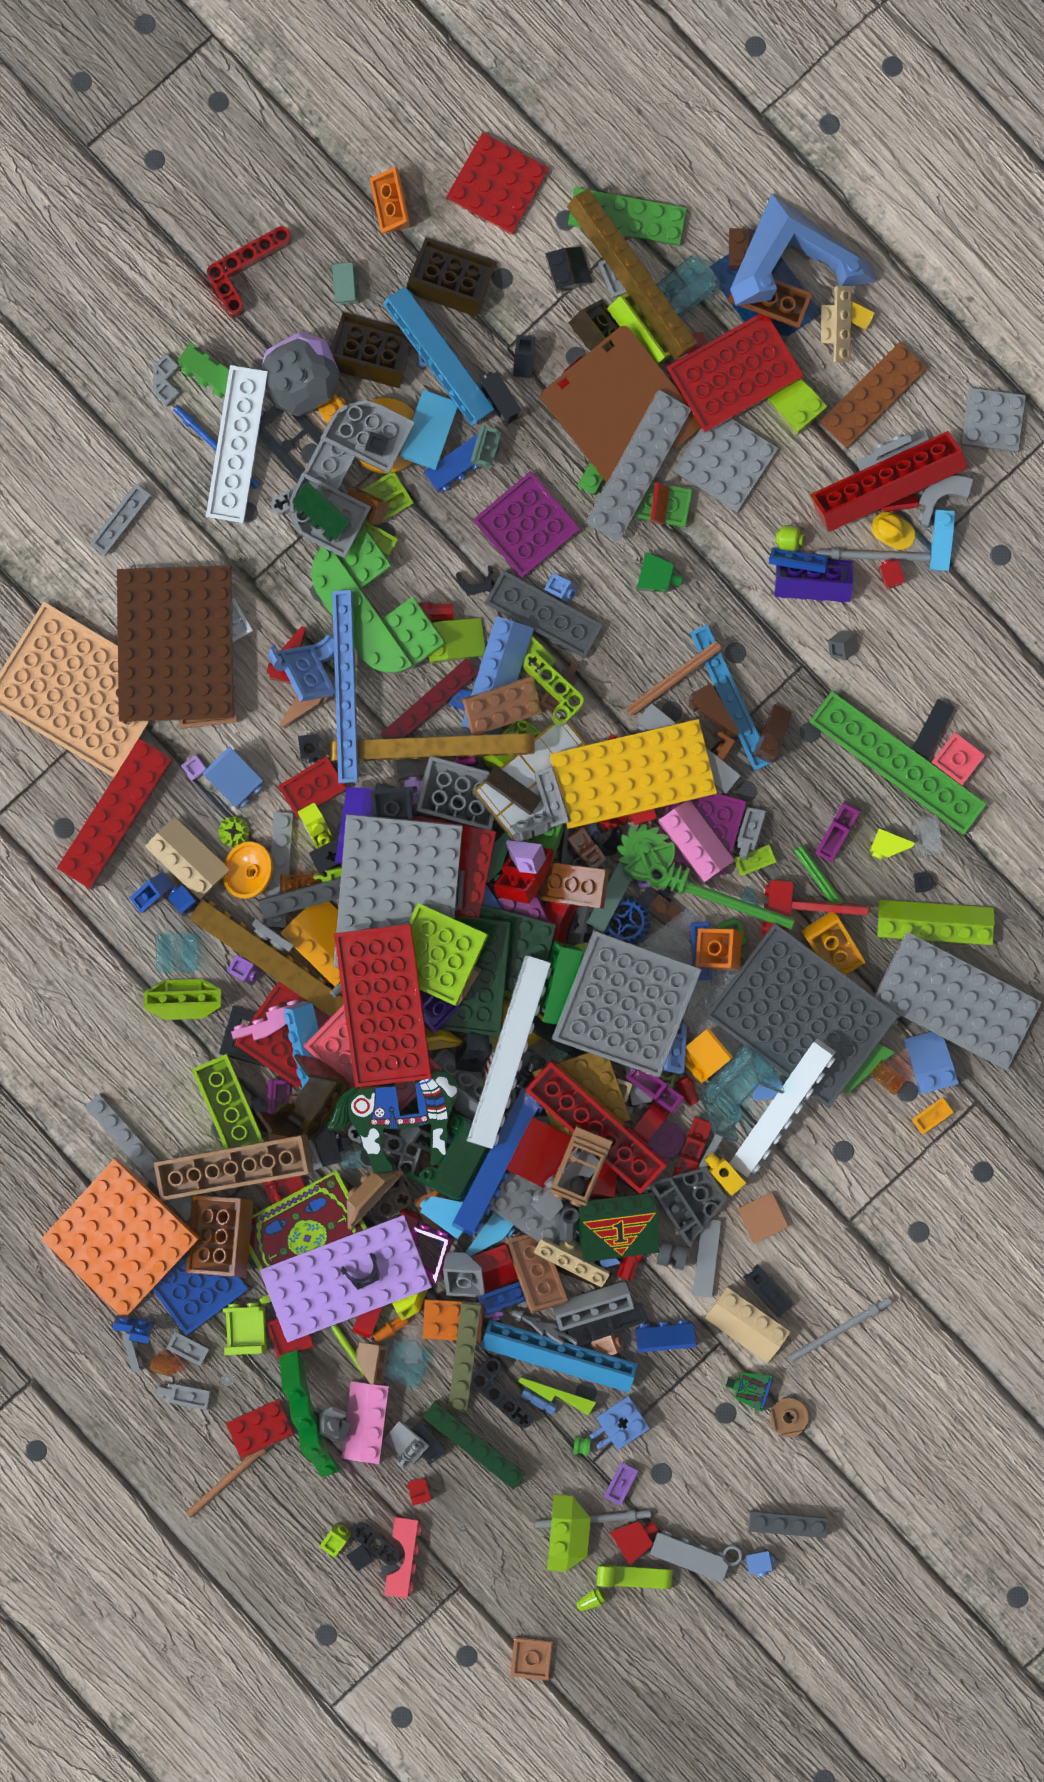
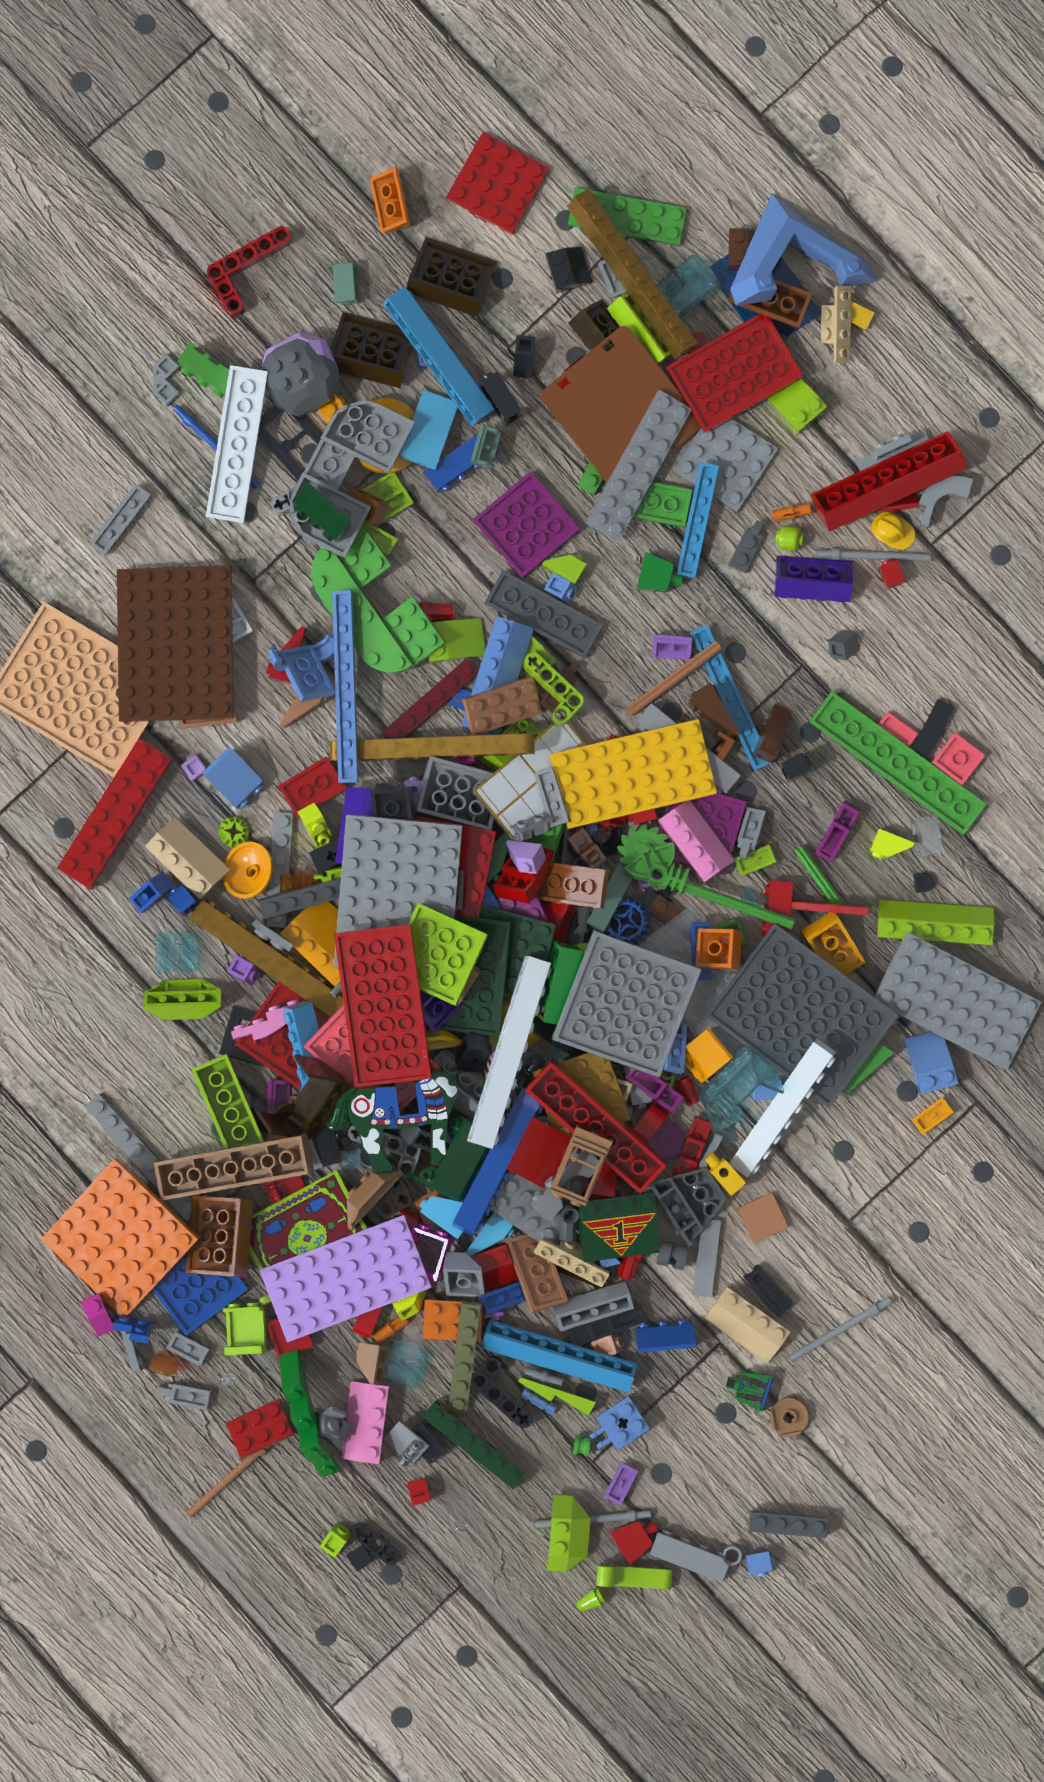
(98, 1314): none -> dark pink slope
(306, 740): black brick -> none
(346, 1345): lime bar -> none
(373, 1277): black helmet -> none
(376, 444): black tile -> none
(398, 1582): coral arch -> none
(476, 588): black helmet -> none
(512, 790): dark brown plate -> none
(531, 1658): nougat tile -> none
(543, 1377): none -> light grey pin
(550, 1329): light grey piece -> none
(567, 566): none -> lime slope
(659, 503): red slope -> none
(671, 647): none -> medium lavender hinge
(697, 519): none -> dark azure plate
(747, 548): none -> dark grey hinge
(791, 512): none -> orange pin
(795, 767): none -> black brick
(798, 560): blue tile -> none
(873, 395): dark orange plate -> none
(887, 1077): clear orange slope -> none
(898, 729): none -> coral tile
(942, 540): medium azure slope -> none
(993, 420): light grey plate -> none

